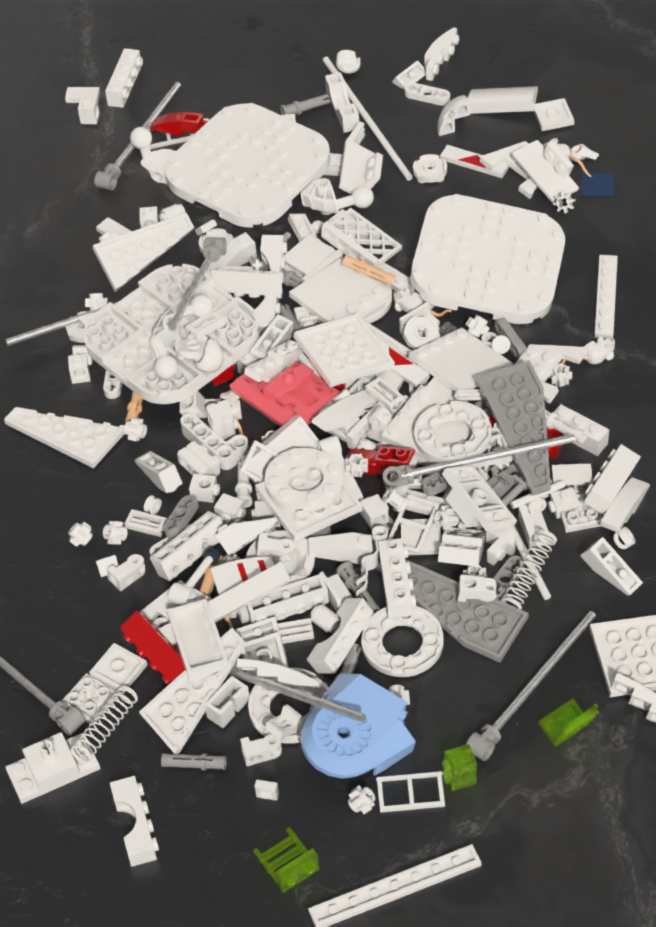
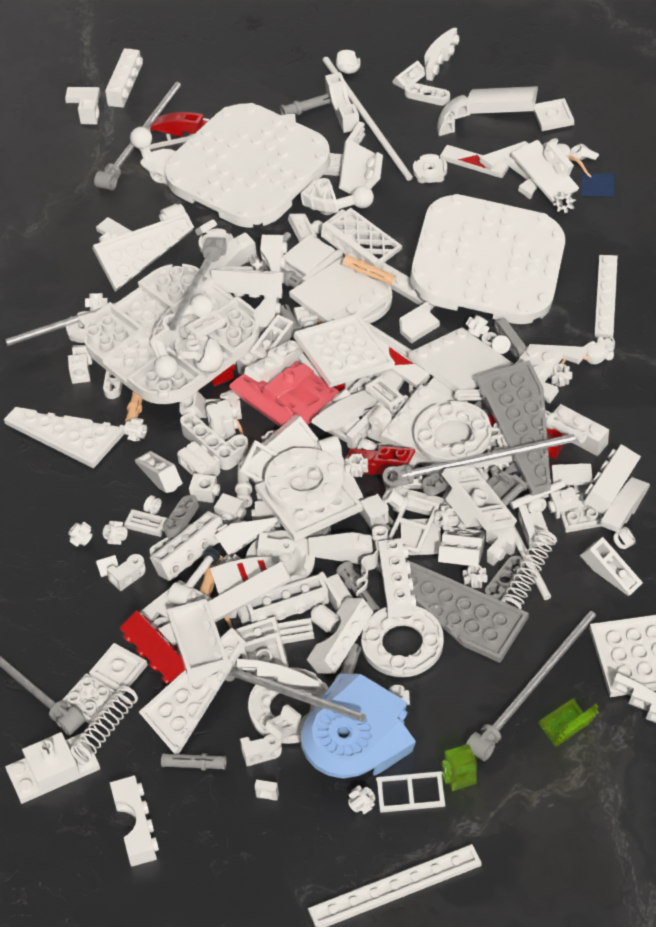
(148, 216): white brick -> none
(229, 698): white piece -> none
(295, 870): clear neon green plate -> none
(406, 301): white animal -> none
(420, 324): white plate -> none
(447, 328): dark grey bush -> none
(476, 588): white leg -> none

